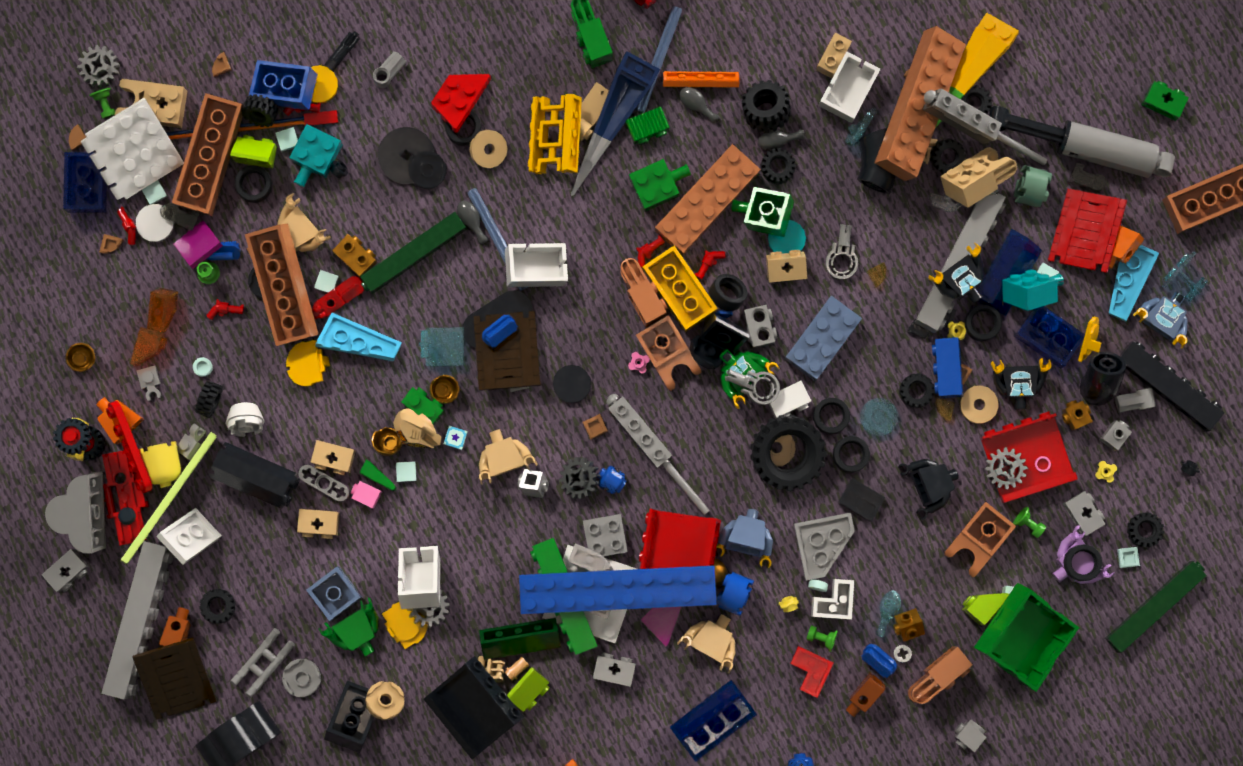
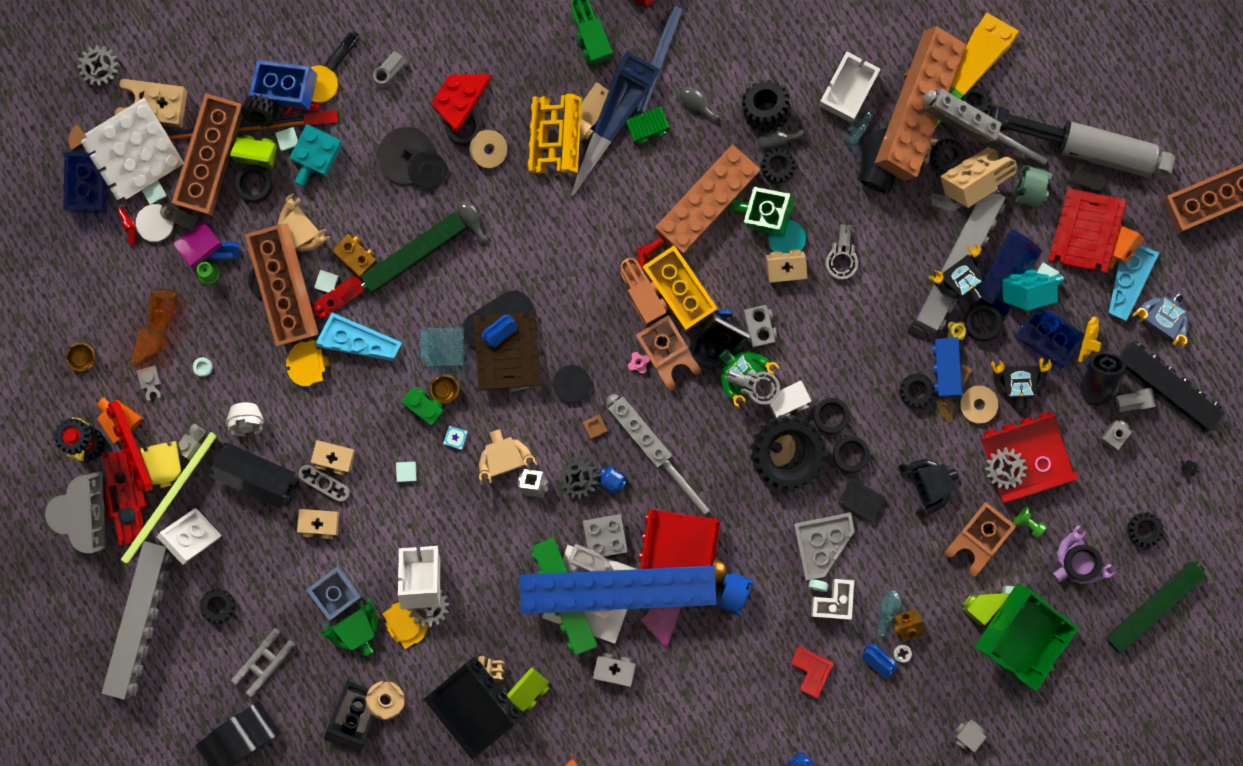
(69, 560): light grey brick -> none
(102, 96): bright green piece -> none
(110, 243): medium nougat tile -> none
(169, 634): dark orange torso -> none
(174, 678): dark brown door -> none
(208, 399): black tyre -> none
(221, 65): medium nougat tile -> none
(224, 308): red piece -> none
(307, 677): light grey tile -> none
(338, 169): black plate -> none
(365, 494): bright pink brick -> none
(373, 473): green slope -> none
(392, 445): pearl gold hair -> none
(415, 430): tan helmet -> none
(489, 224): sand blue axle -> none
(516, 669): light nougat pin -> none
(519, 638): dark green brick -> none
(536, 266): white piece -> none
(657, 184): green brick -> none
(700, 79): orange tile -> none
(708, 261): red piece -> none
(712, 640): tan torso -> none
(713, 720): clear blue slope -> none
(734, 284): black tyre -> none
(747, 536): sand blue torso -> none
(789, 604): light yellow plate -> none
(823, 338): sand blue brick -> none
(828, 639): bright green piece -> none
(833, 55): tan brick -> none
(869, 687): dark orange torso -> none
(877, 274): clear yellow tile -> none
(879, 416): clear light blue tile -> none
(940, 675): nougat brick -> none
(1075, 509): light grey brick -> none
(1076, 421): pearl gold brick -> none
(1100, 474): light yellow plate -> none
(1128, 557): light aqua tile -> none
(1155, 101): green brick -> none
(1195, 289): clear light blue plate -> none

